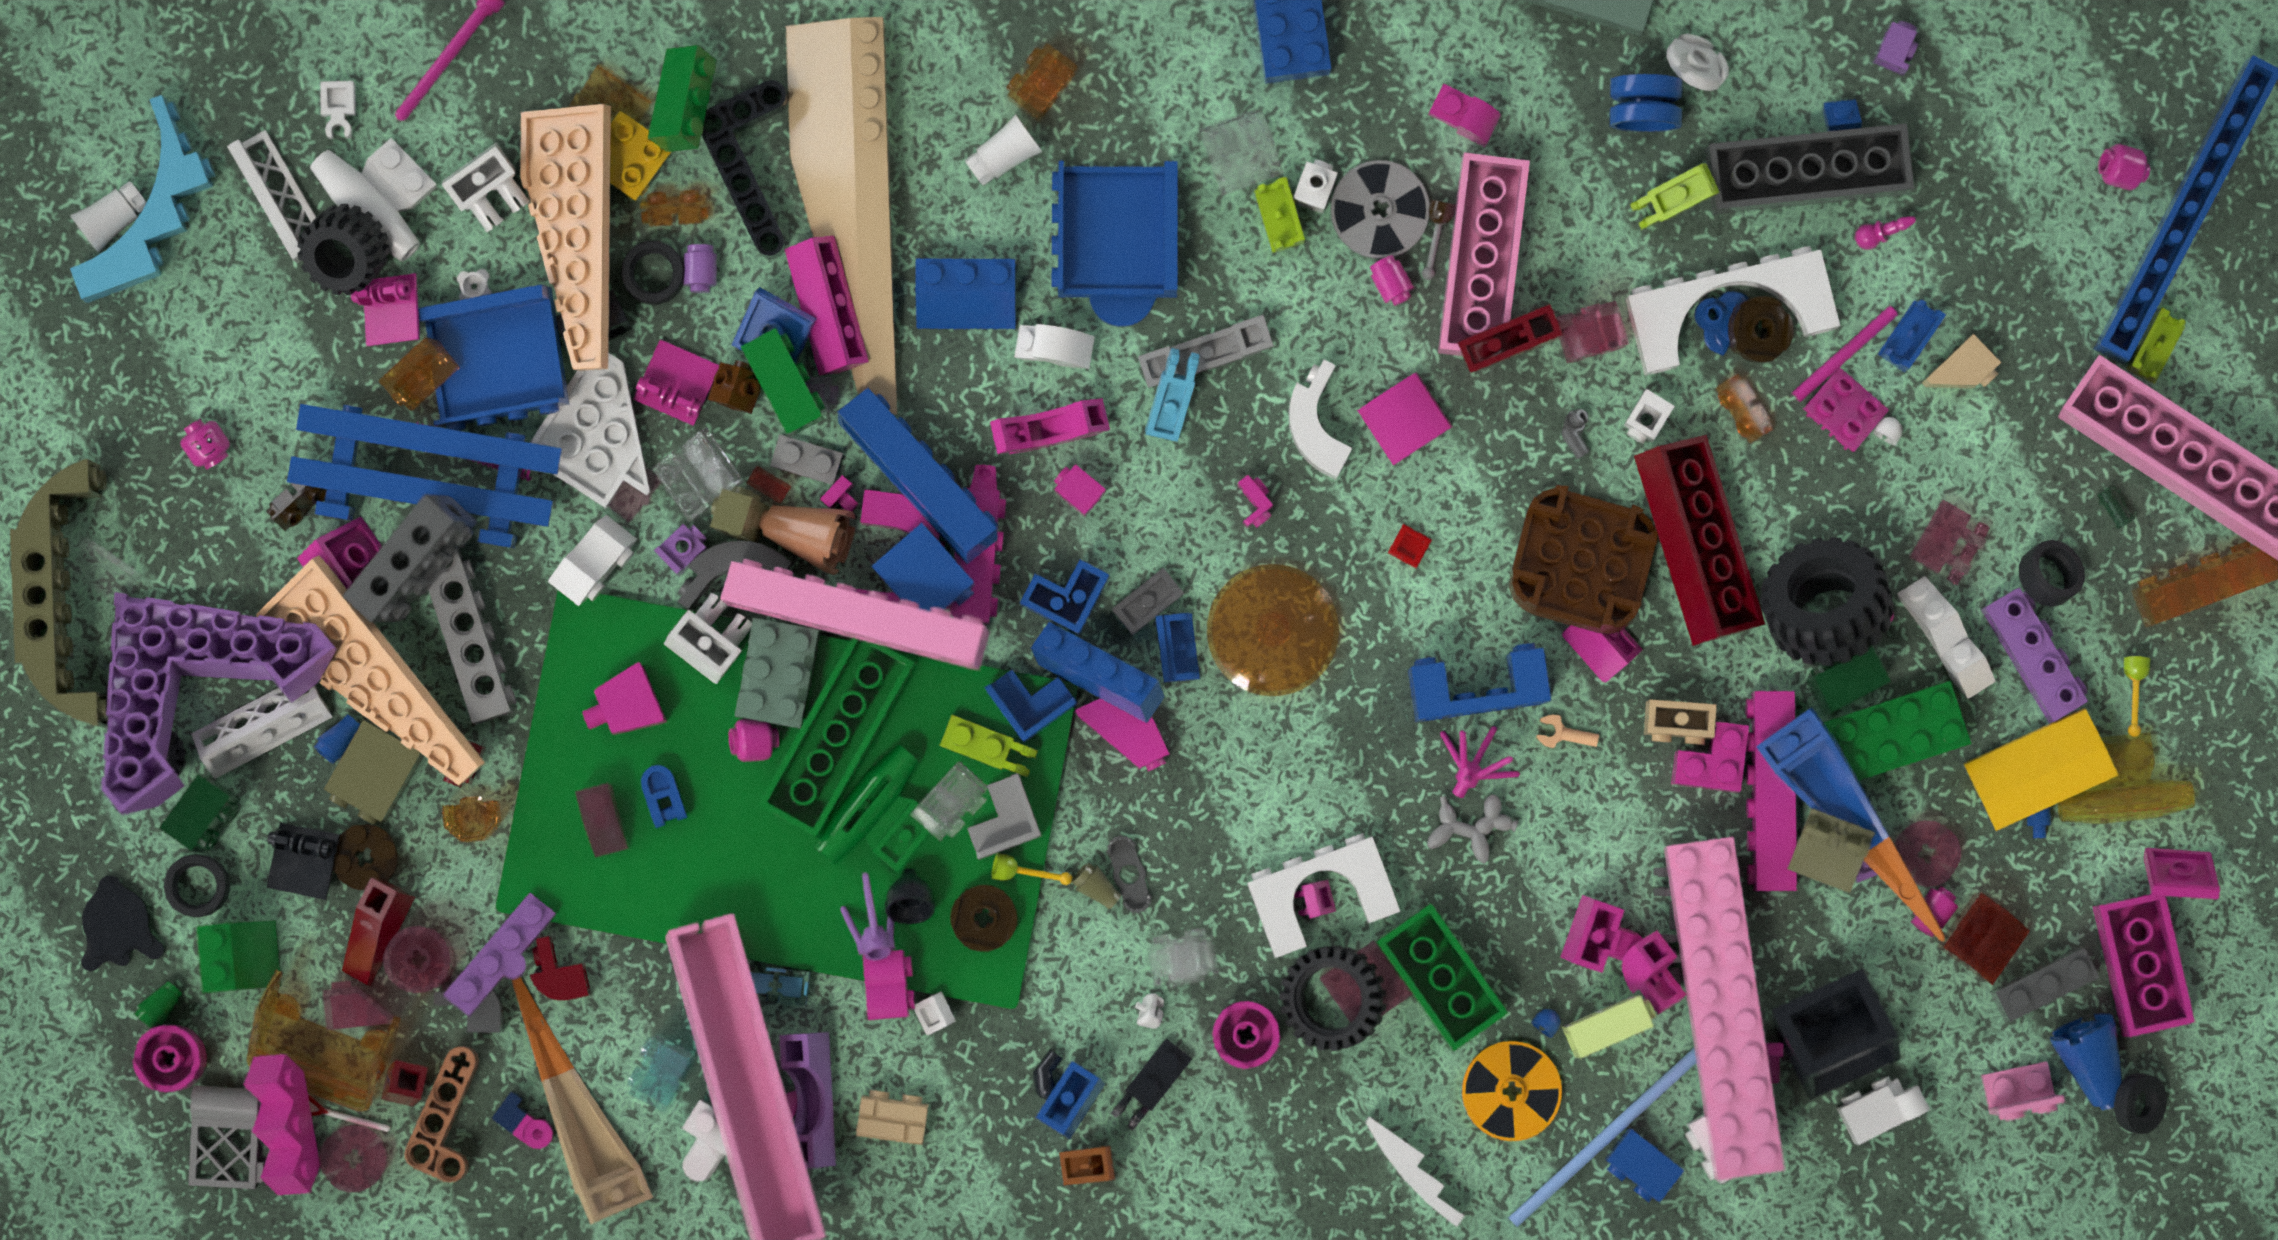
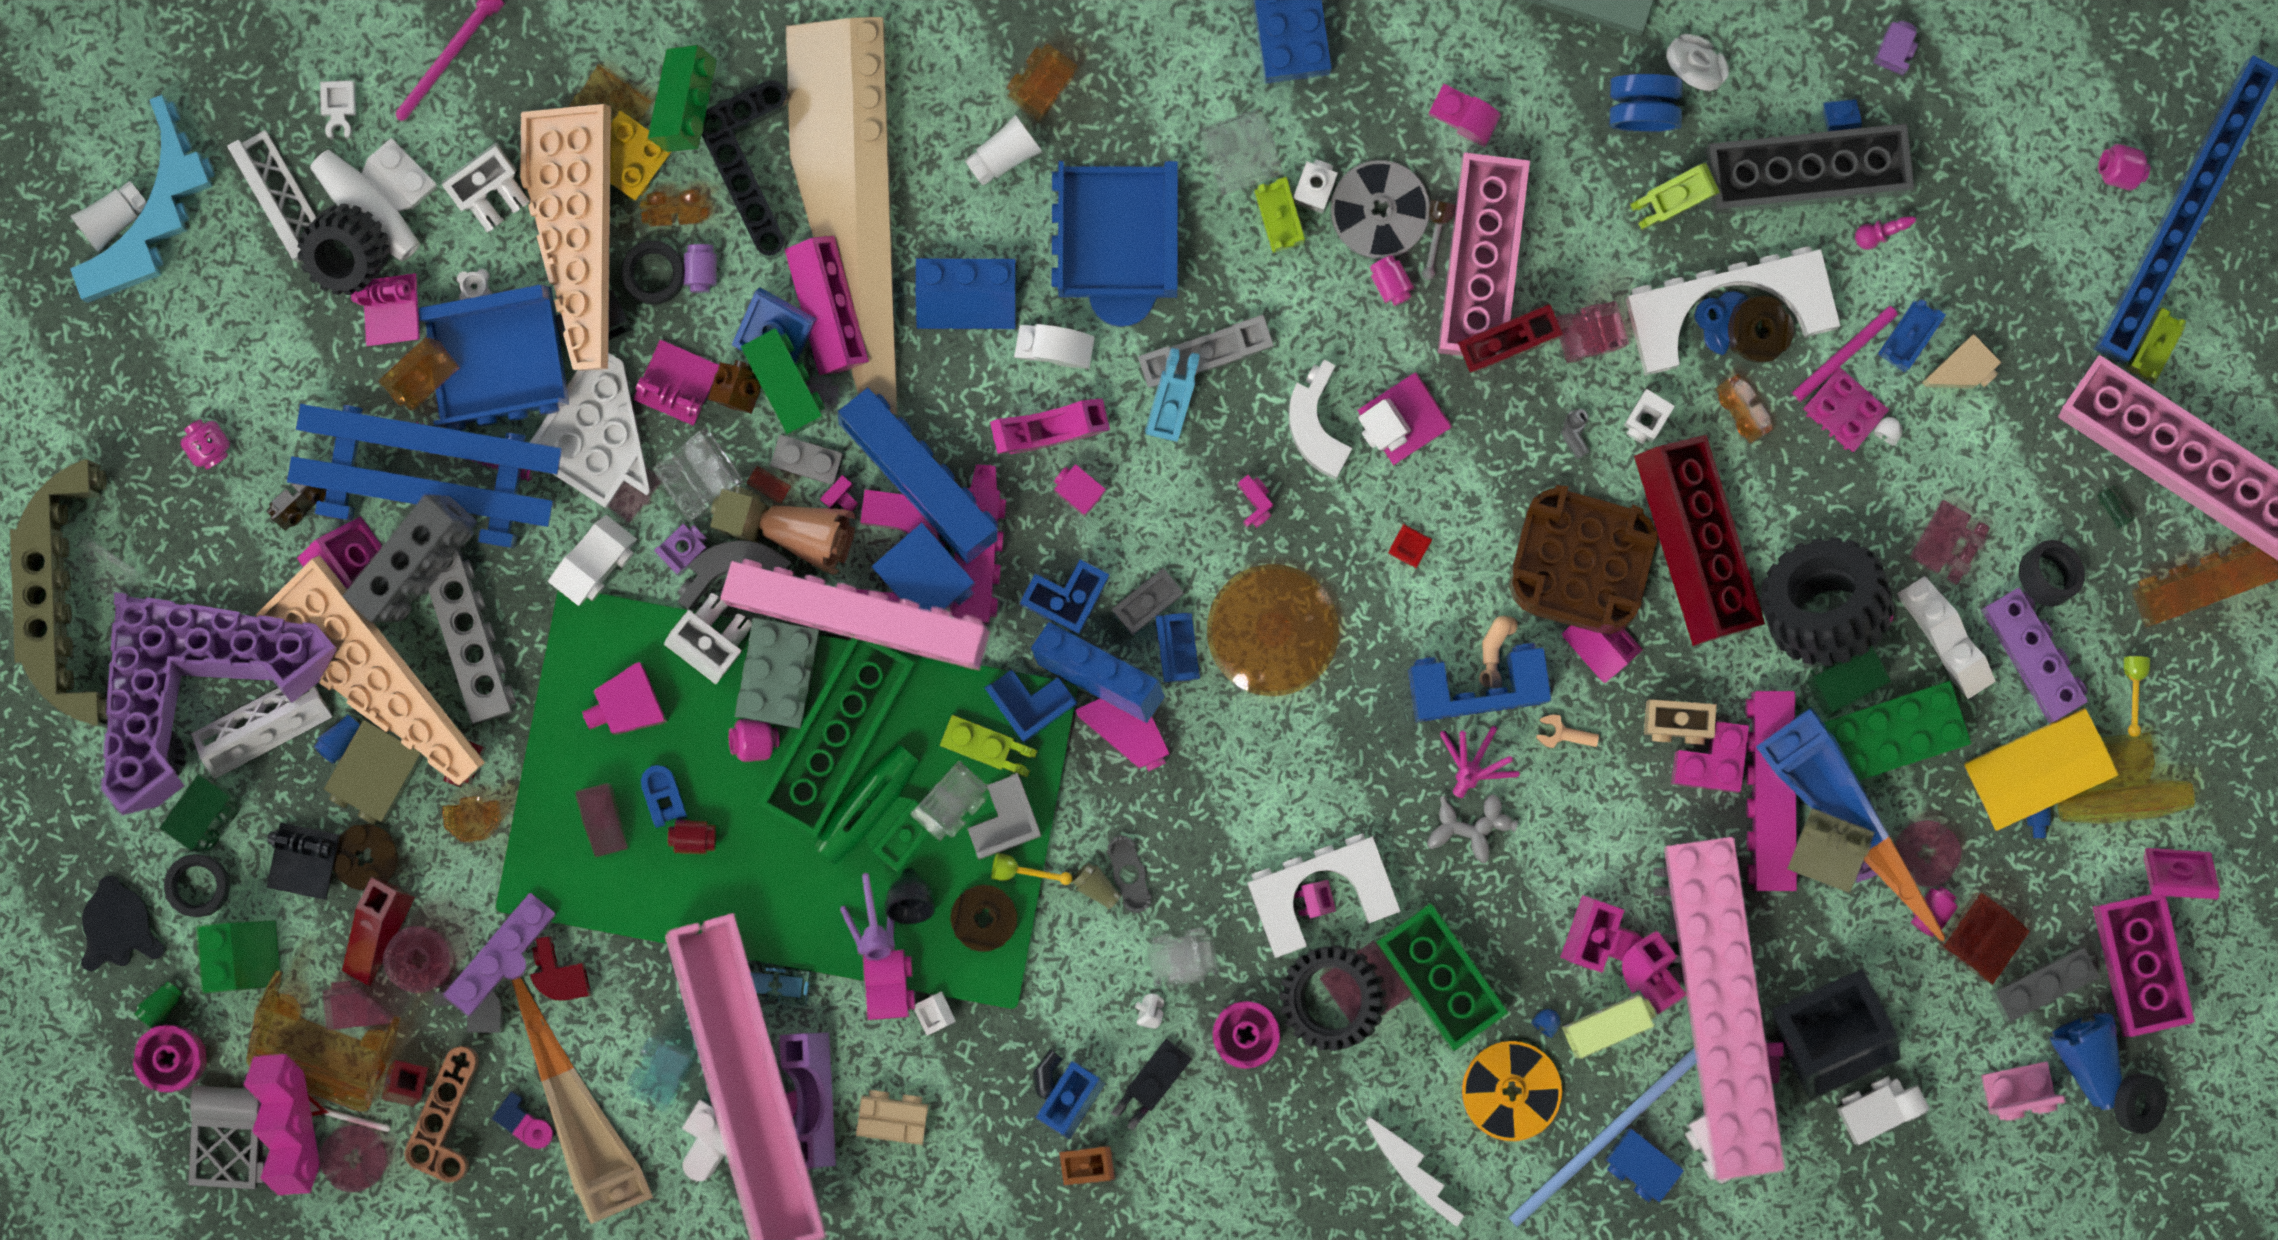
(692, 837): none -> dark red brick
(1384, 426): none -> white brick
(1491, 644): none -> light nougat arm

